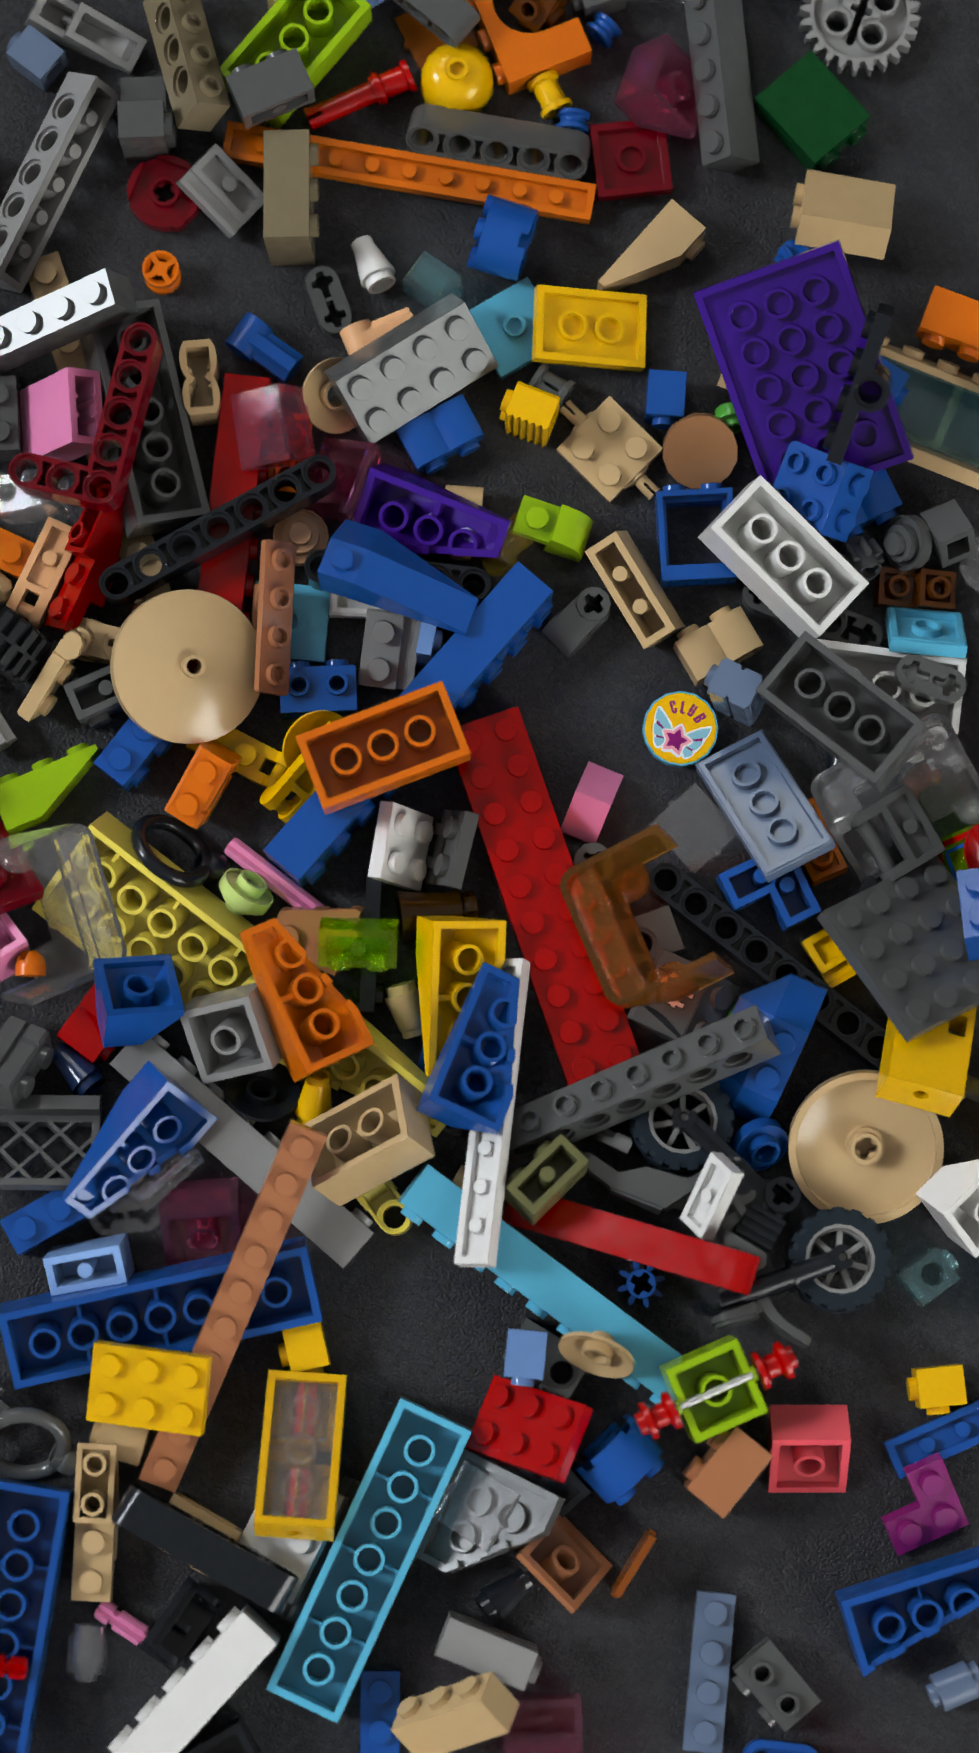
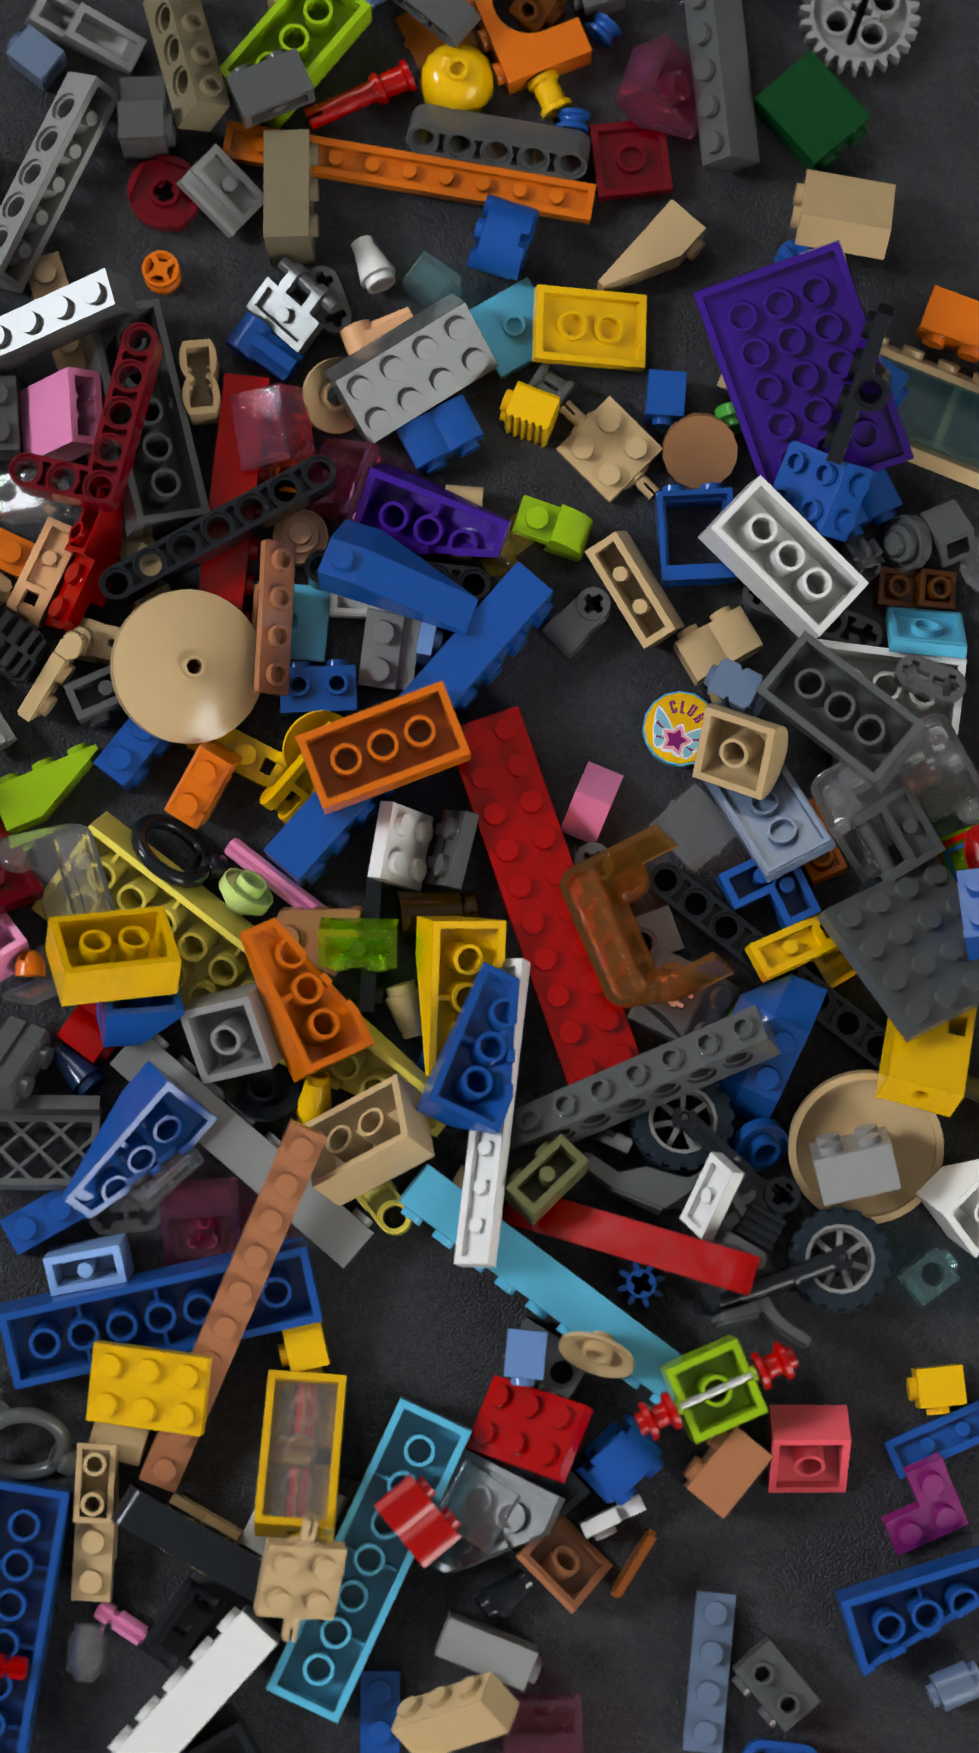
(112, 955): none -> yellow brick
(285, 314): none -> plate
(300, 1578): none -> tan plate
(418, 1520): none -> red brick
(603, 1522): none -> white plate
(740, 751): none -> tan brick
(789, 948): none -> yellow plate
(854, 1164): none -> light grey brick

